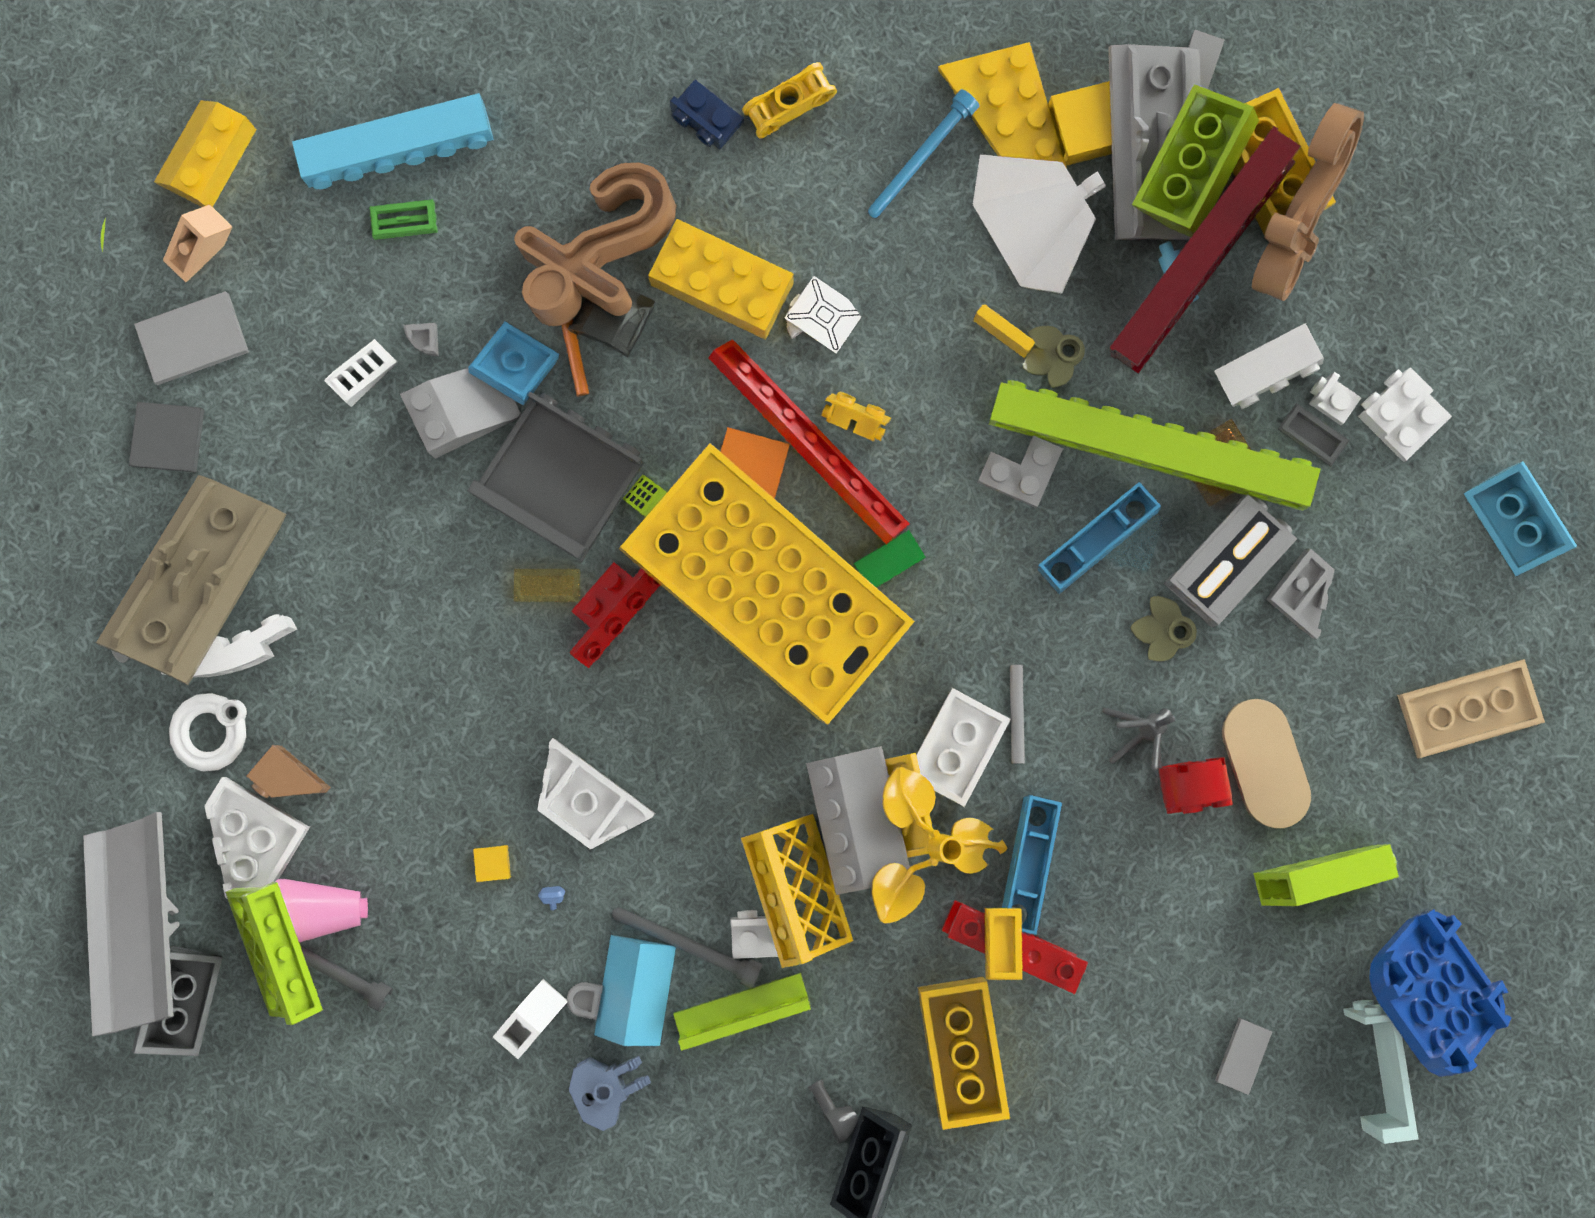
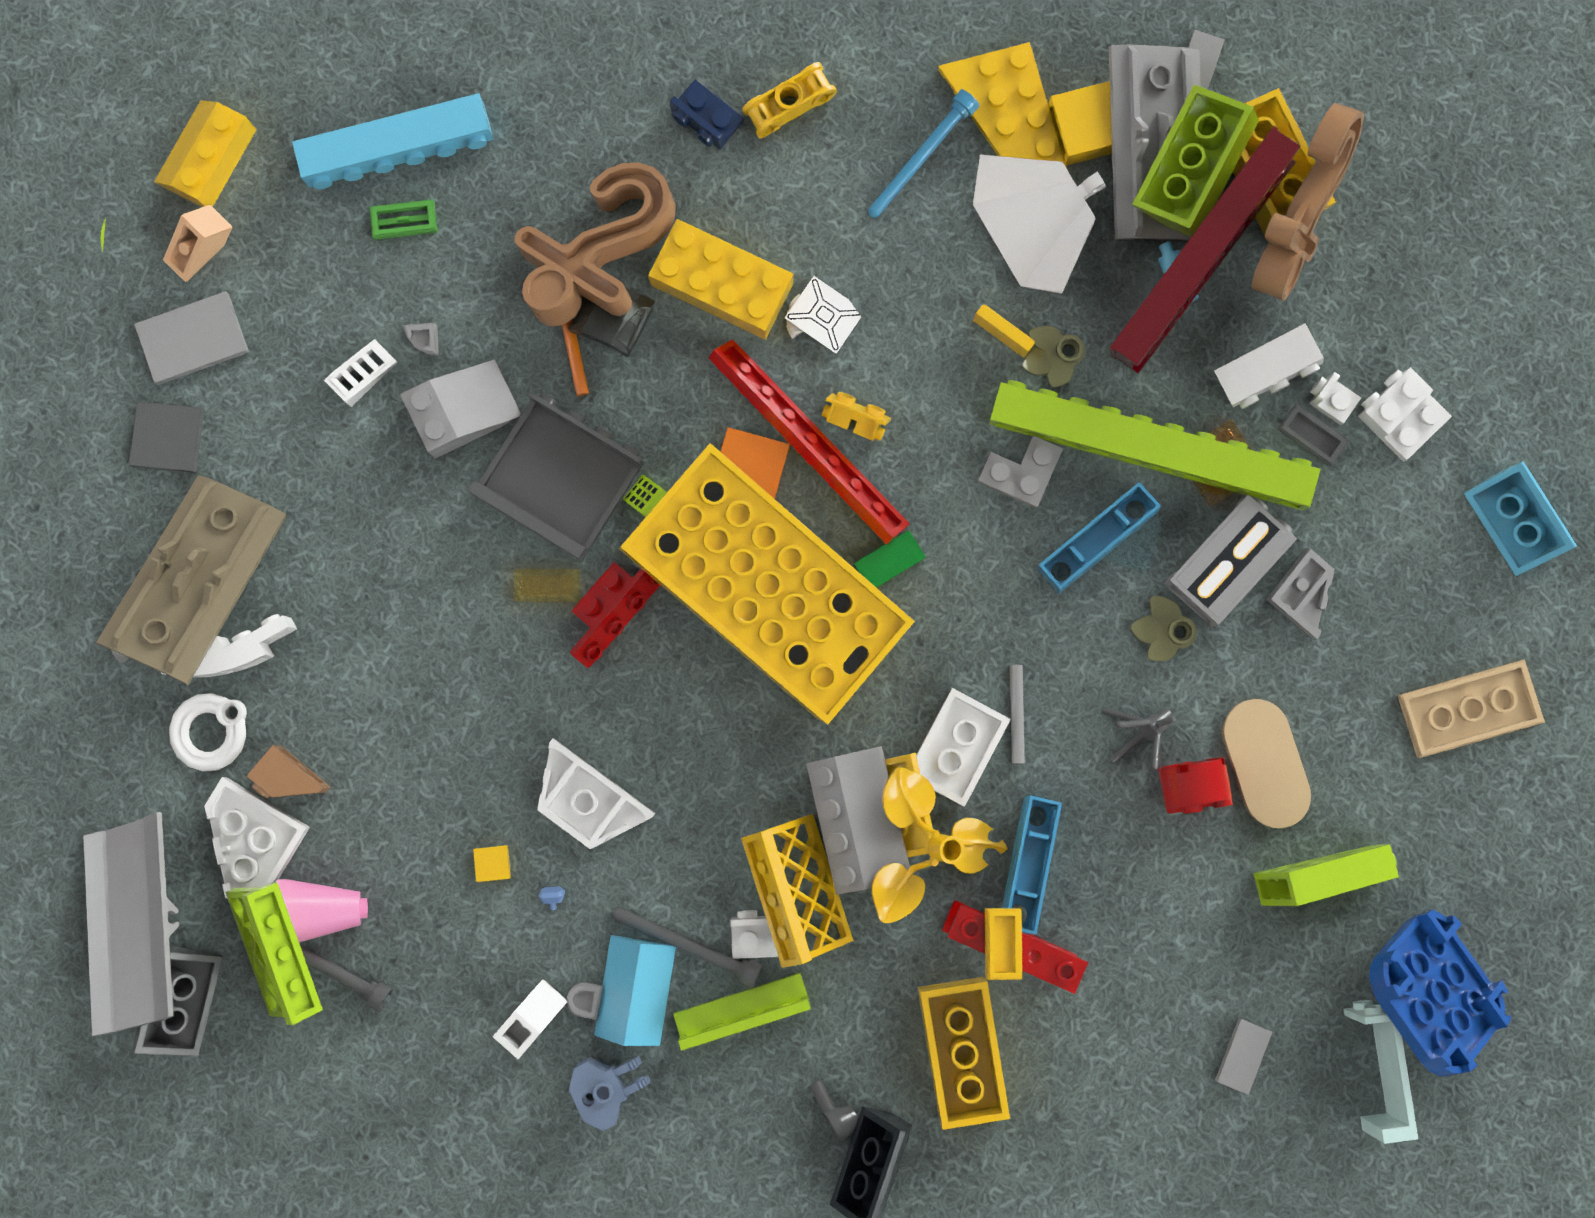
(513, 363): dark azure tile -> none

